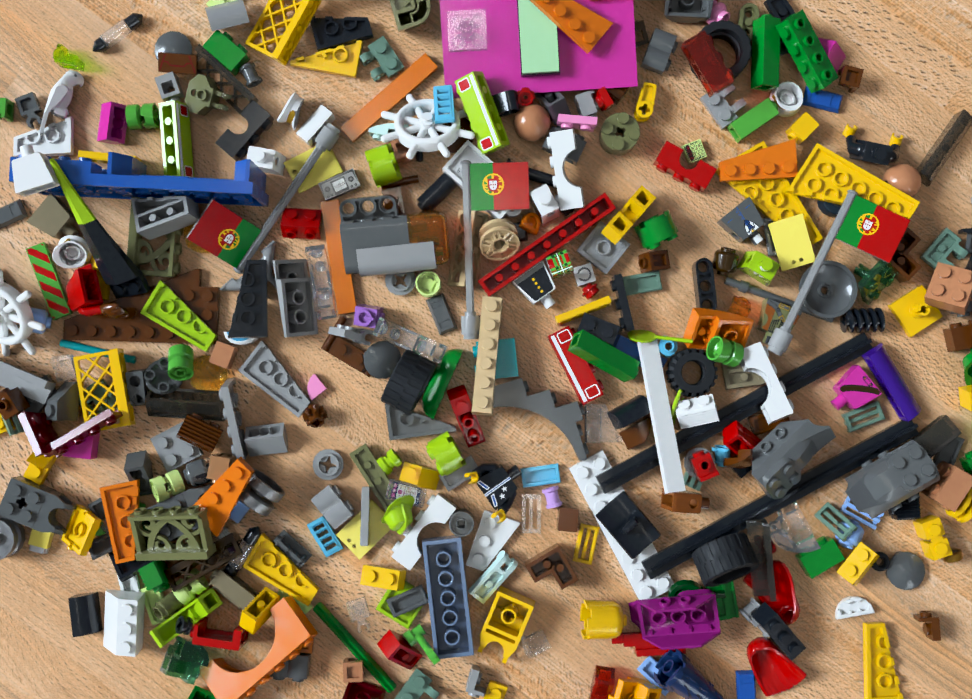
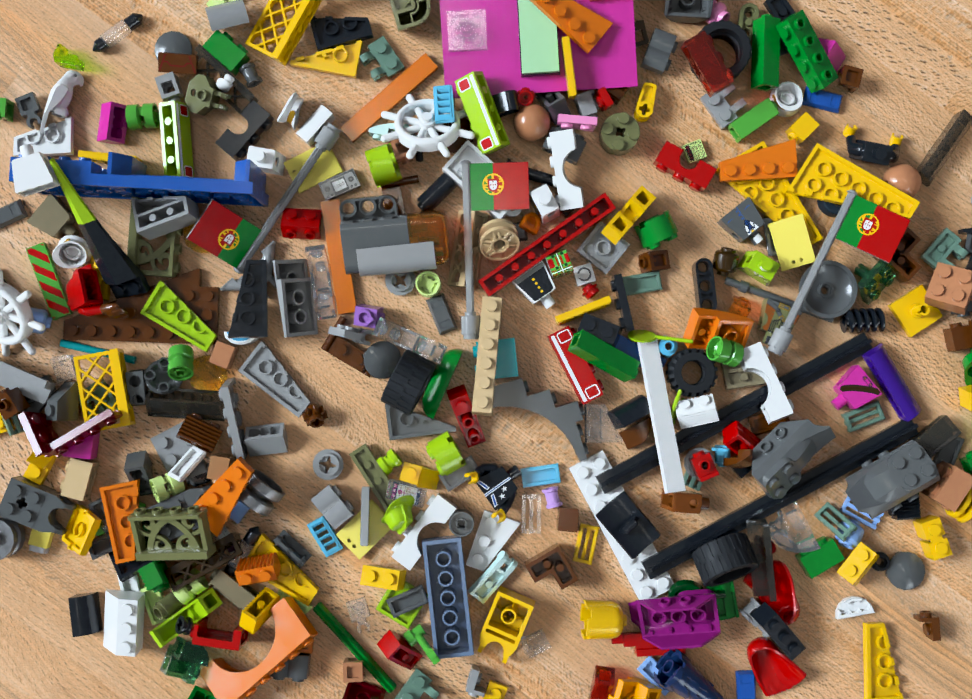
(79, 478): none -> tan brick
(187, 464): none -> white tile
(226, 83): none -> white arm
(258, 569): none -> orange brick
(315, 387): bright pink tile -> none
(569, 68): none -> yellow tile
(957, 556): pearl gold tile -> none

